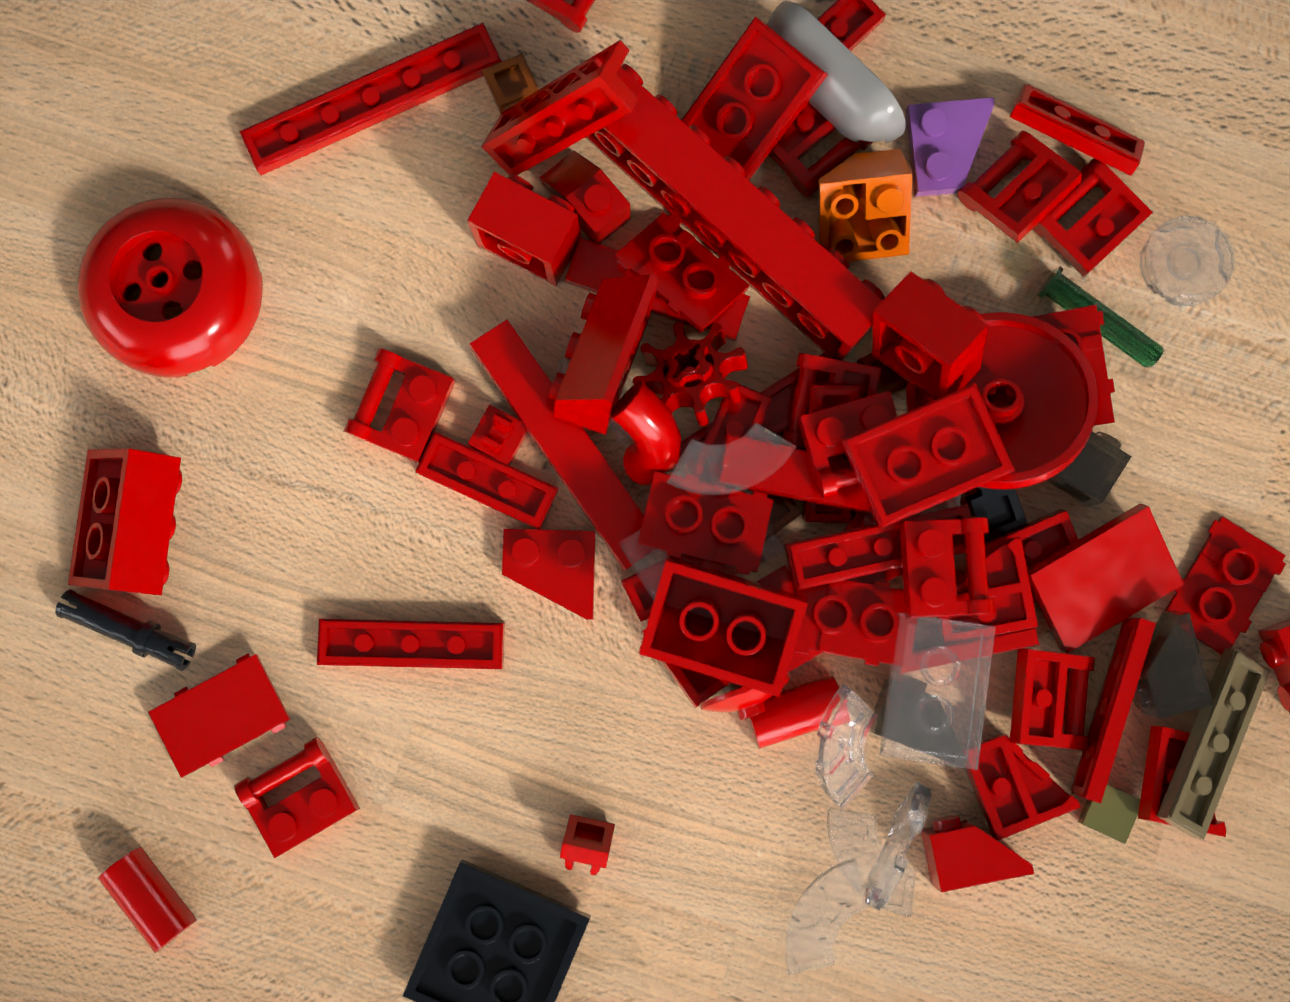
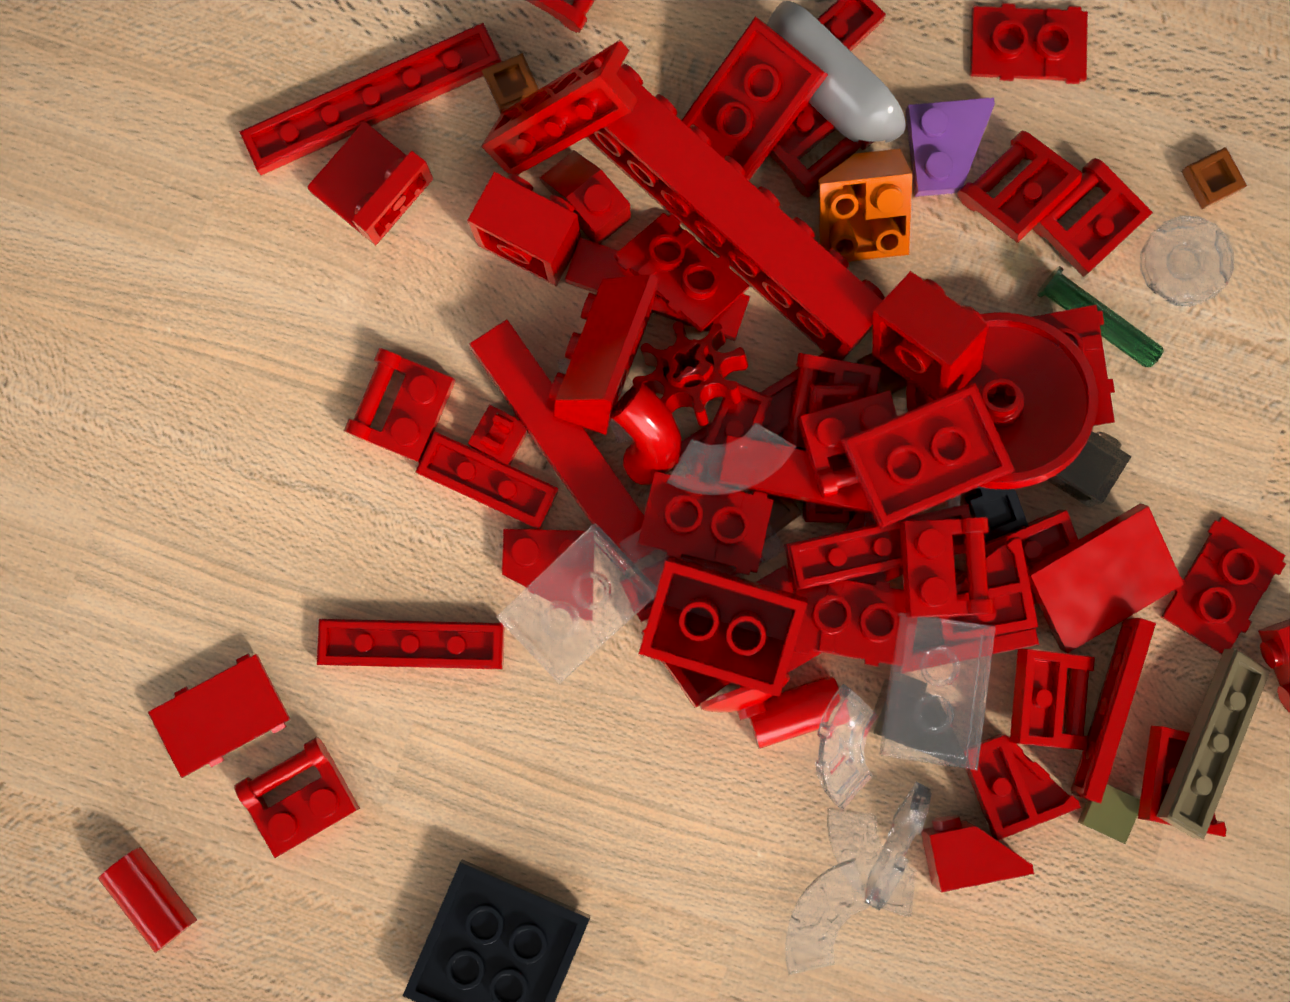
(125, 521): red slope -> none
(142, 637): black pin -> none
(215, 308): red brick -> none
(371, 182): none -> red bracket
(577, 603): none -> clear tile
(587, 842): red tile -> none
(1029, 43): none -> red piece
(1078, 129): red tile -> none
(1172, 670): clear smoke slope -> none
(1214, 178): none -> dark orange tile

